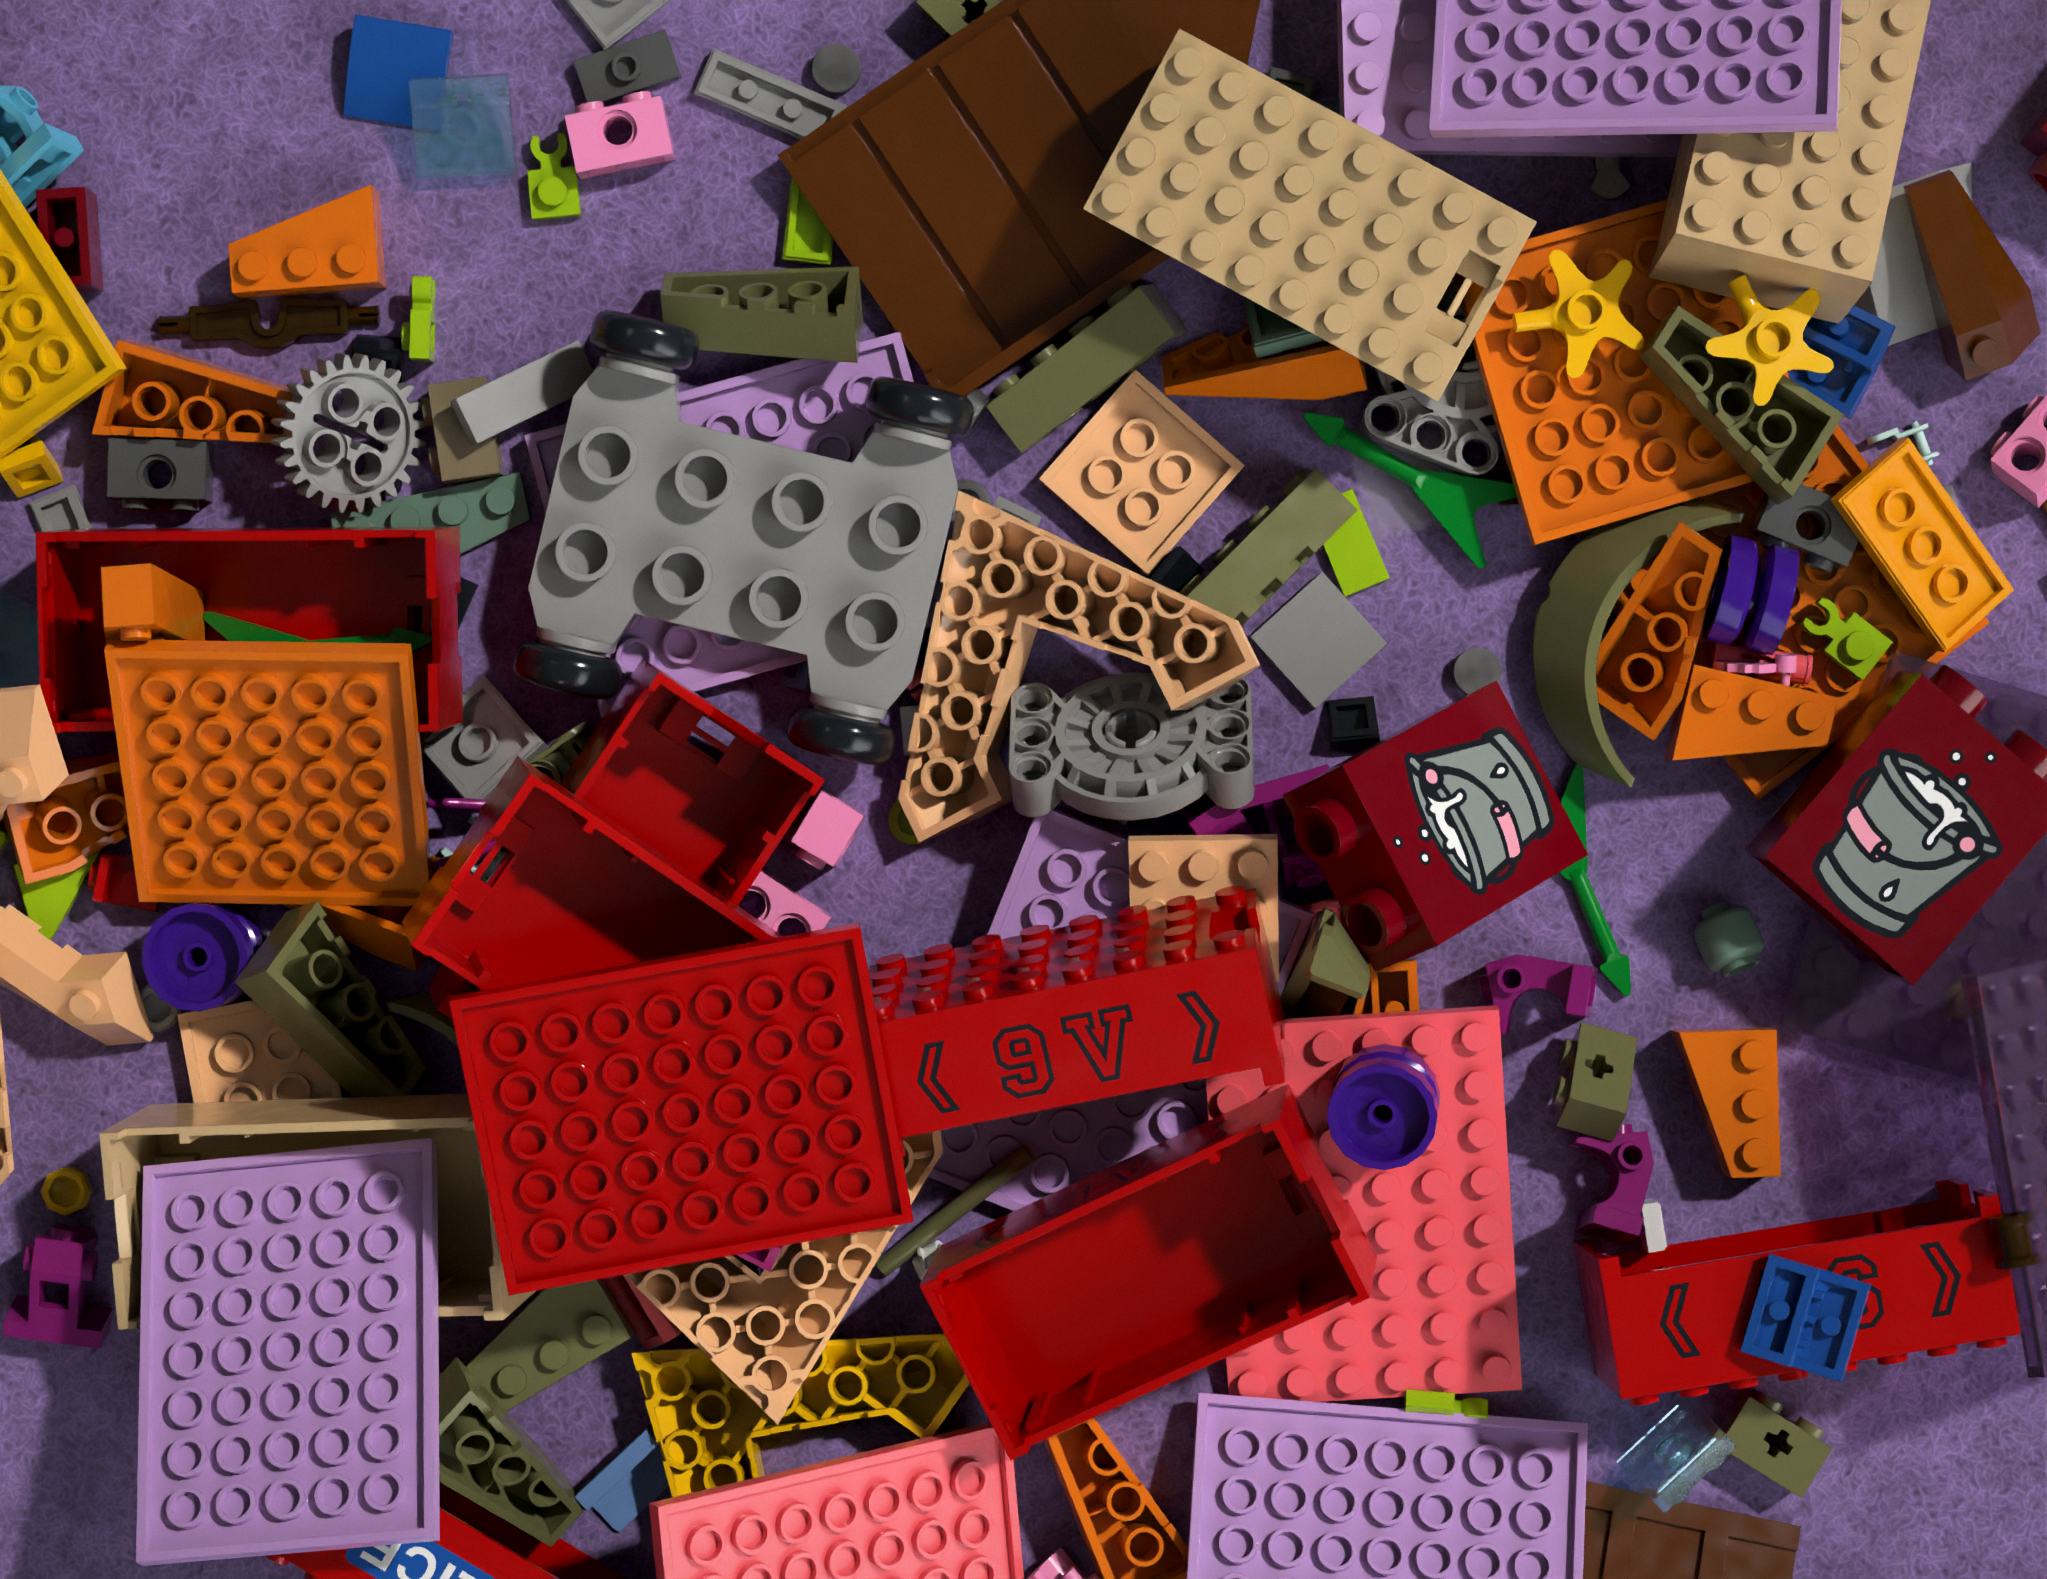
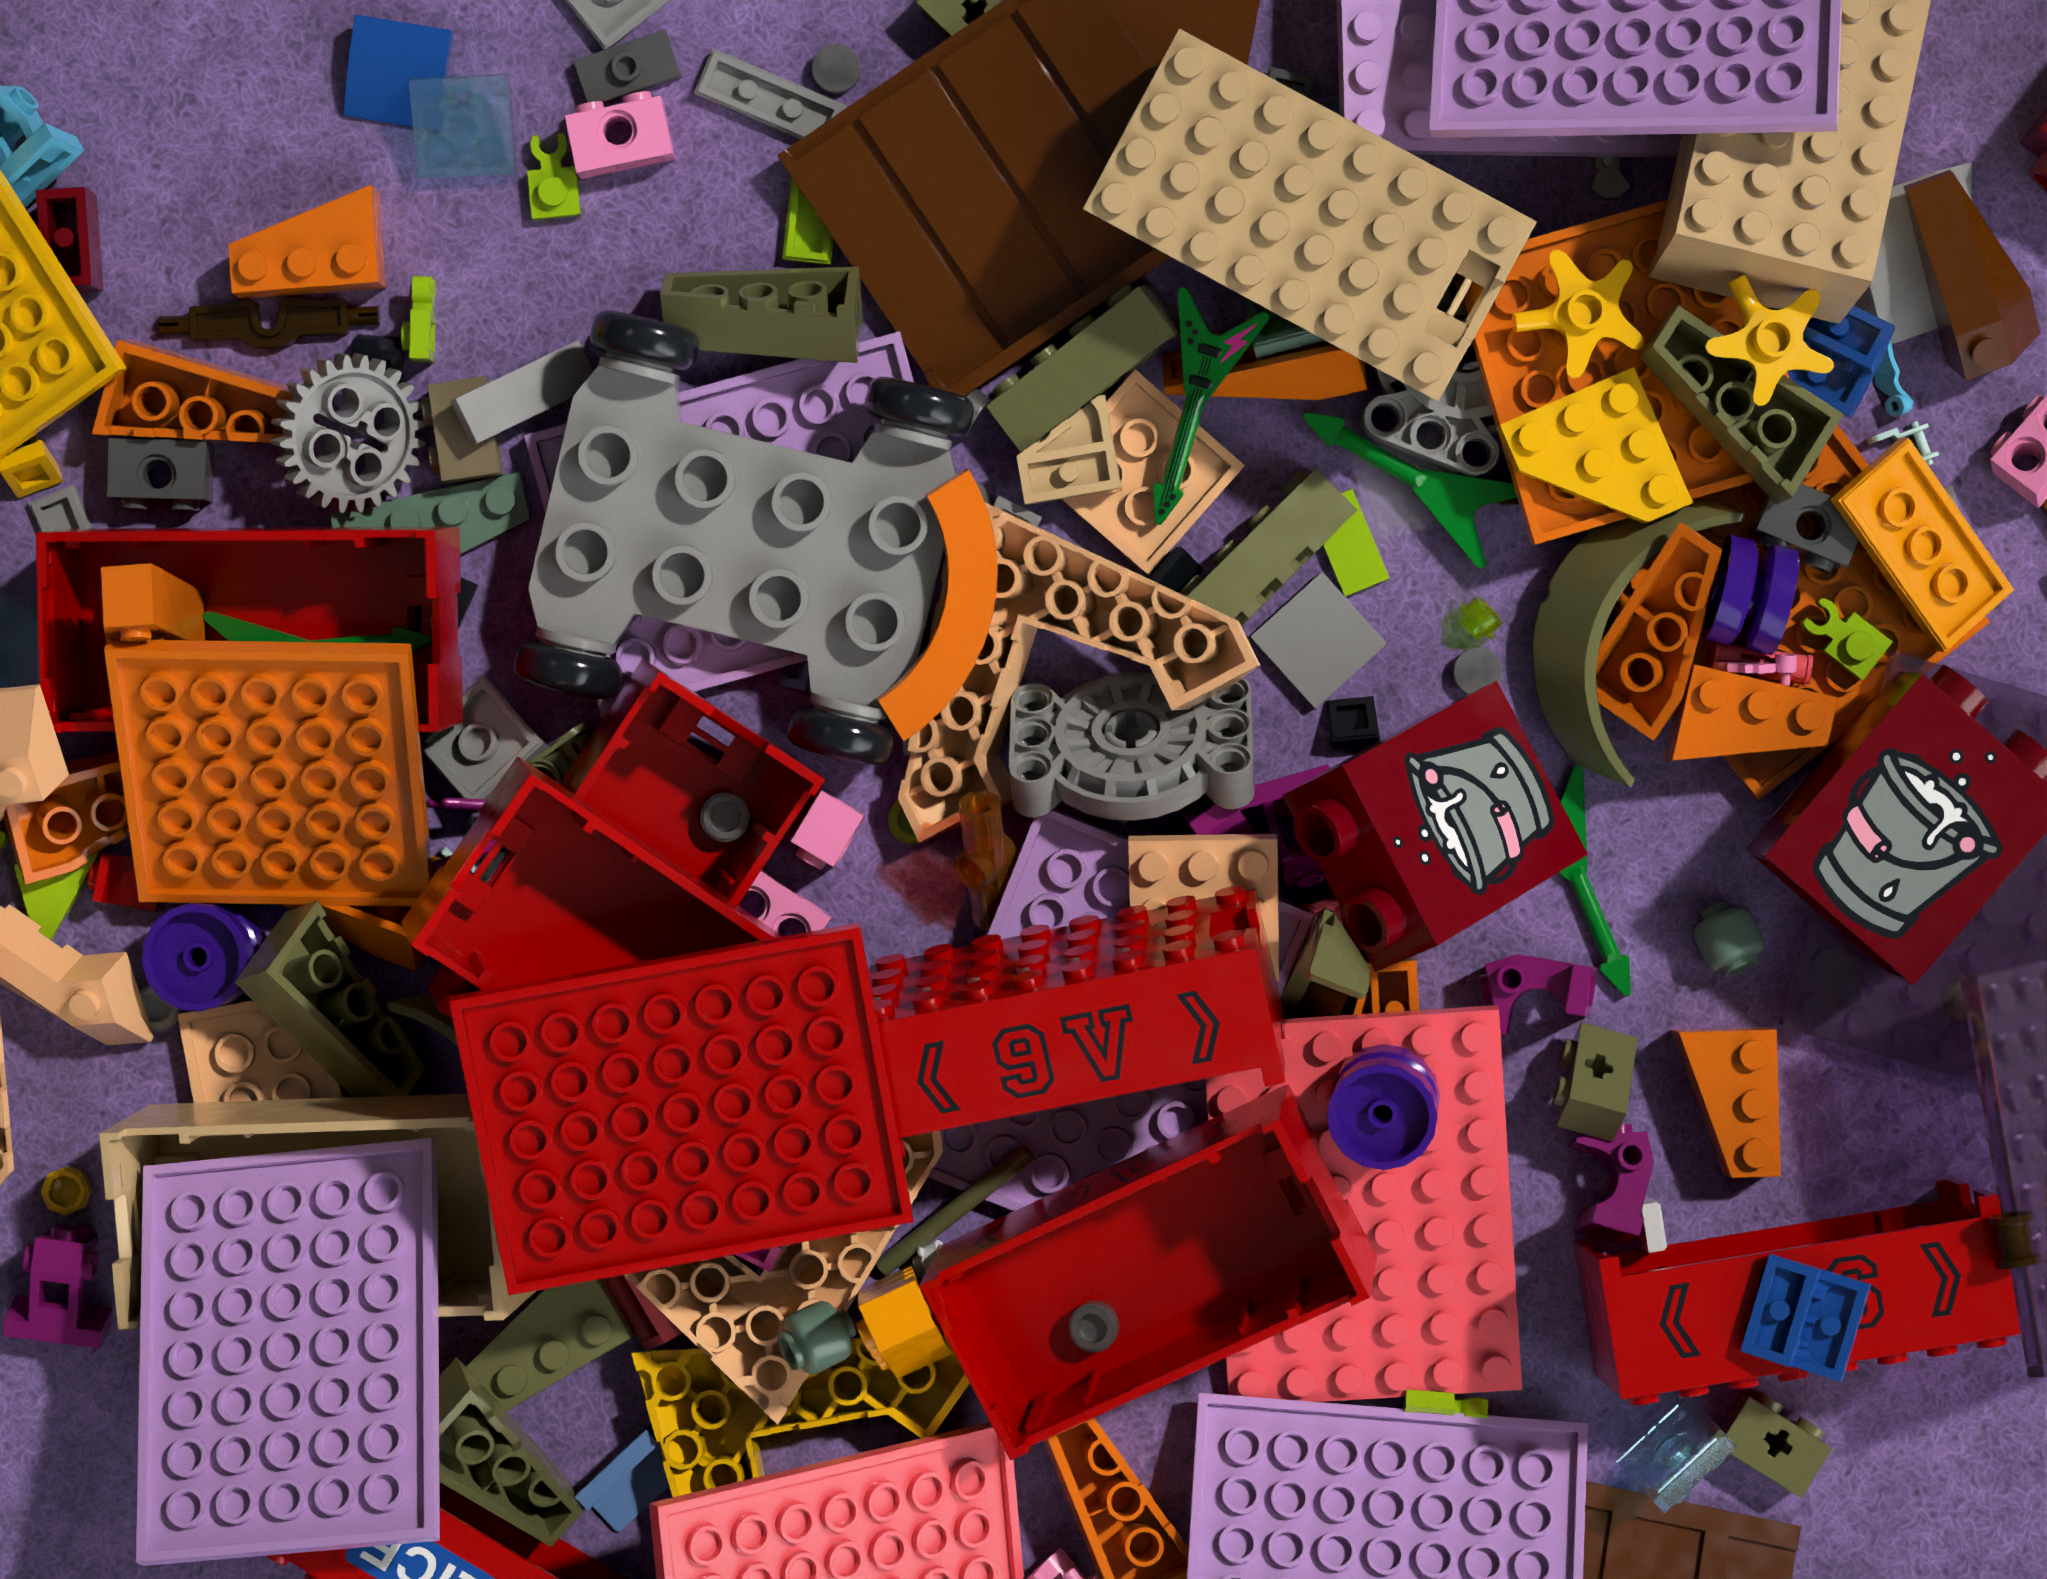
(724, 816): none -> flat silver tile
(816, 1337): none -> sand green head
(899, 1324): none -> light orange wedge
(964, 612): none -> orange tile
(985, 856): none -> clear orange piece
(1072, 458): none -> tan wing
(1094, 1326): none -> flat silver tile
(1205, 365): none -> green piece
(1479, 618): none -> clear neon green plate
(1600, 449): none -> yellow plate
(1887, 381): none -> medium azure piece

